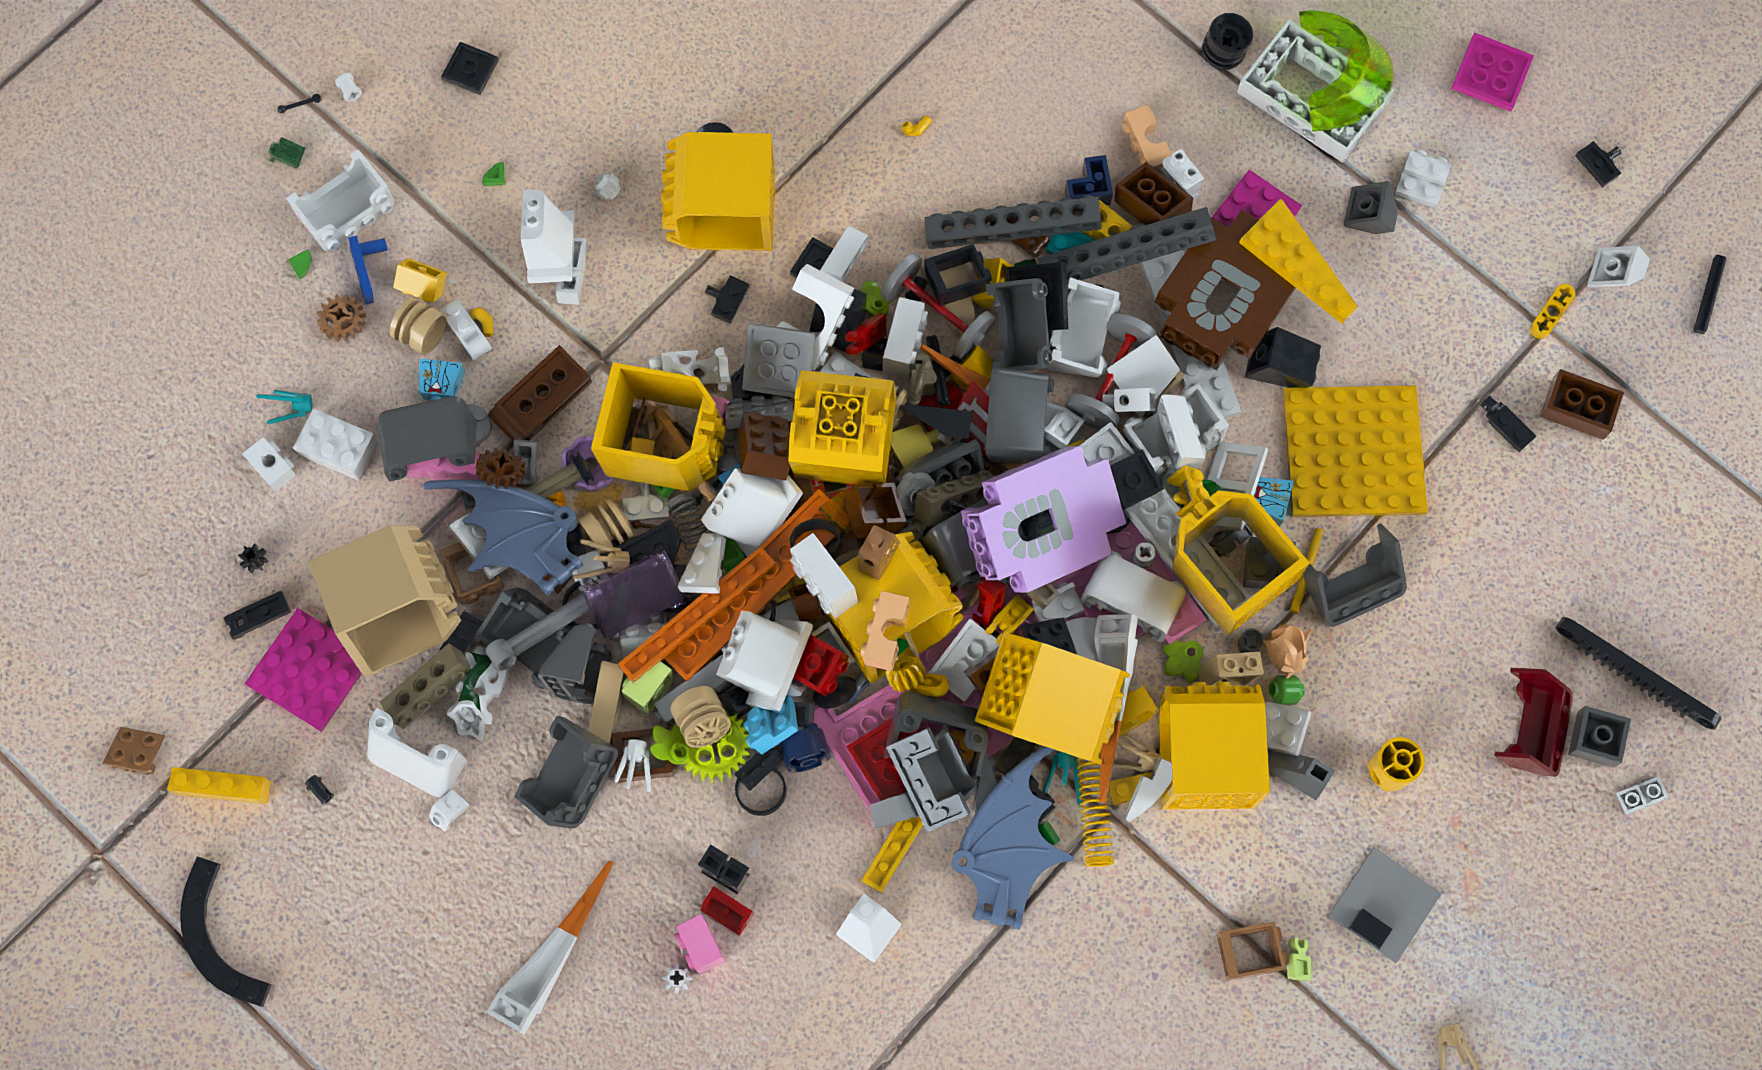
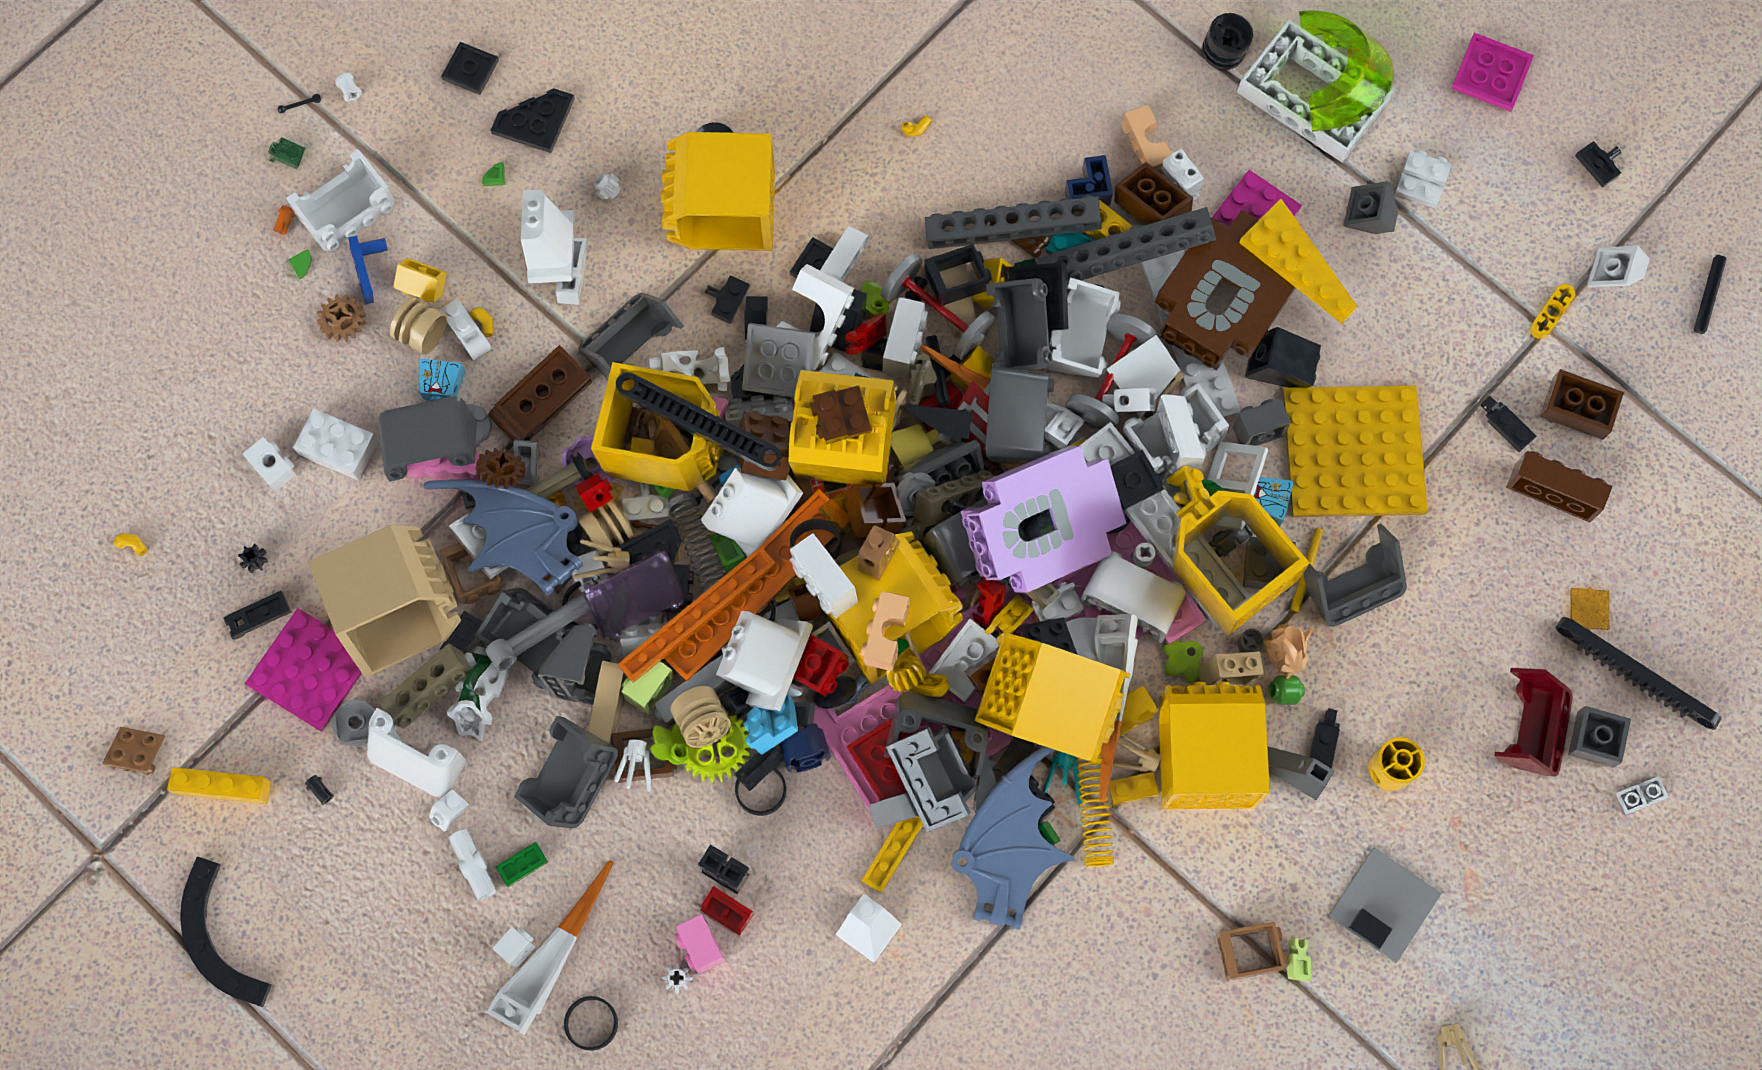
(132, 540): none -> yellow arm
(283, 219): none -> orange pin
(300, 401): teal plant -> none
(346, 715): none -> light grey plate
(472, 864): none -> white piece
(515, 946): none -> white brick
(521, 864): none -> green plate
(535, 120): none -> black plate
(571, 1008): none -> black tyre
(595, 492): none -> red brick
(628, 331): none -> dark grey windscreen
(698, 421): none -> black gear
(704, 566): white wing -> none
(755, 311): none -> black slope
(840, 414): none -> reddish brown plate
(1149, 790): white slope -> none
(1261, 423): none -> dark grey brick
(1285, 727): white plate -> none
(1325, 738): none -> black hinge
(1559, 486): none -> reddish brown brick
(1590, 608): none -> clear yellow piece

